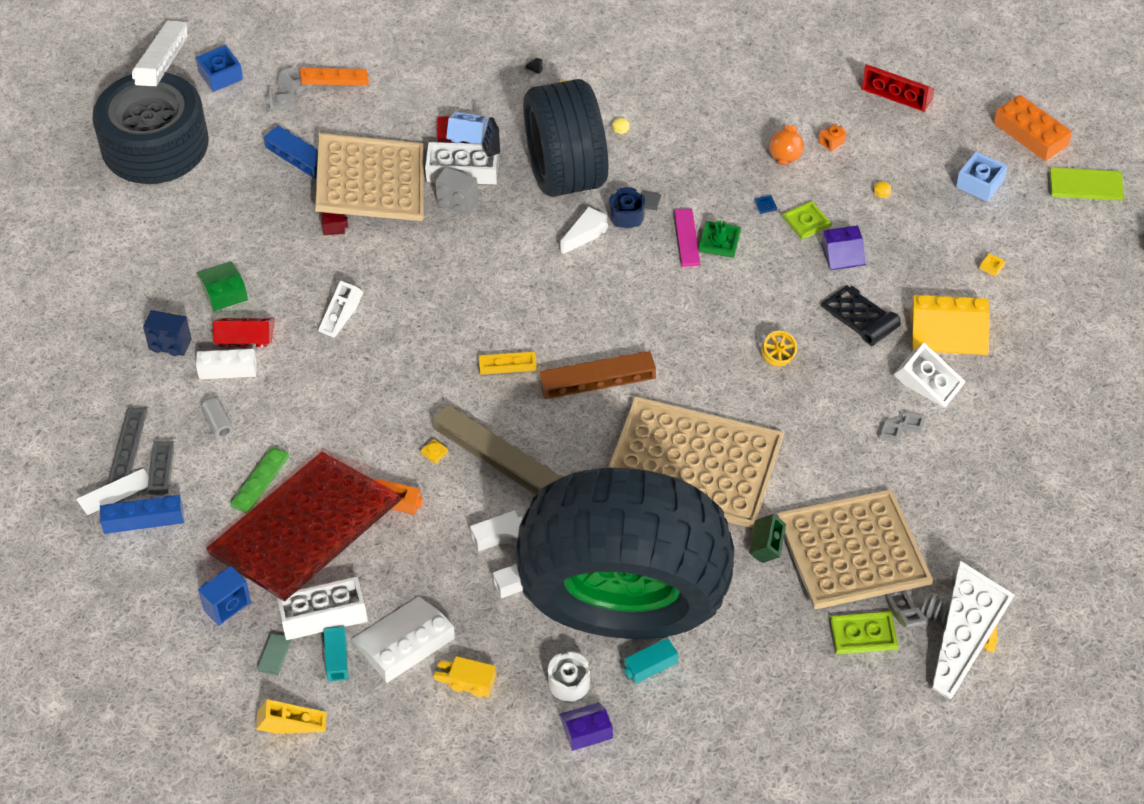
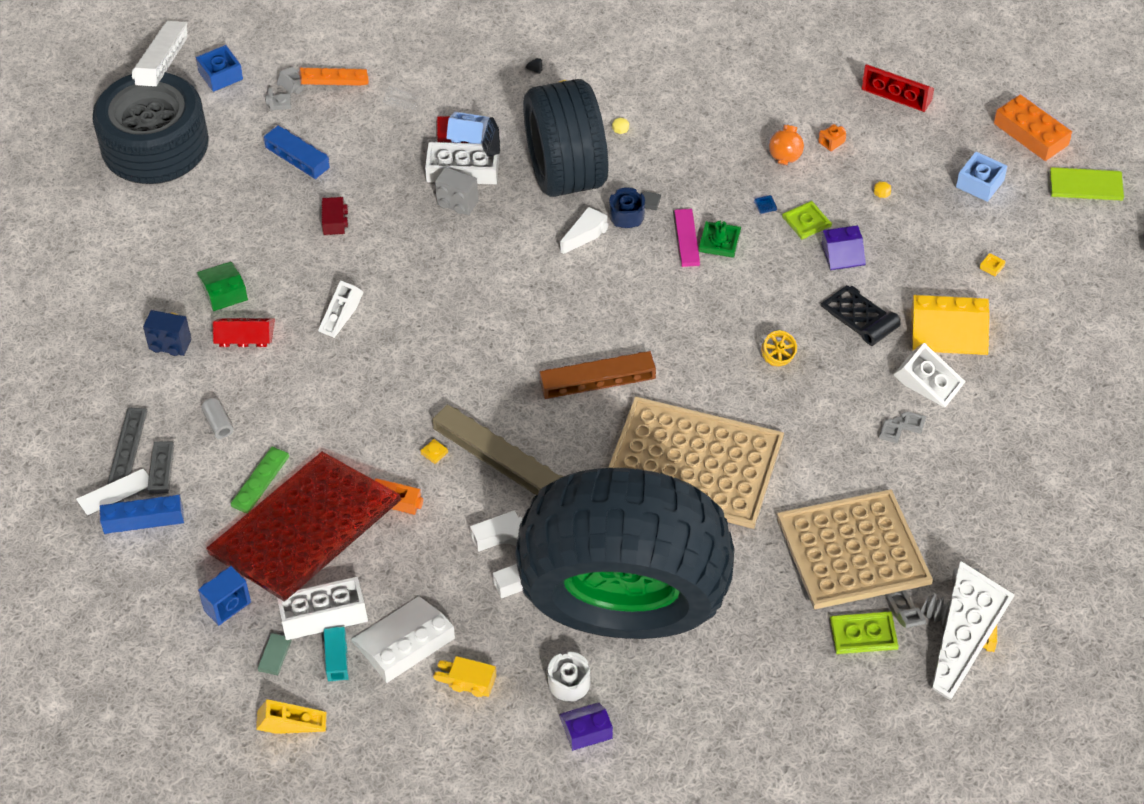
(226, 363): white brick -> none
(370, 177): tan plate -> none
(507, 363): yellow plate -> none
(650, 661): teal brick -> none
(767, 538): dark green brick -> none

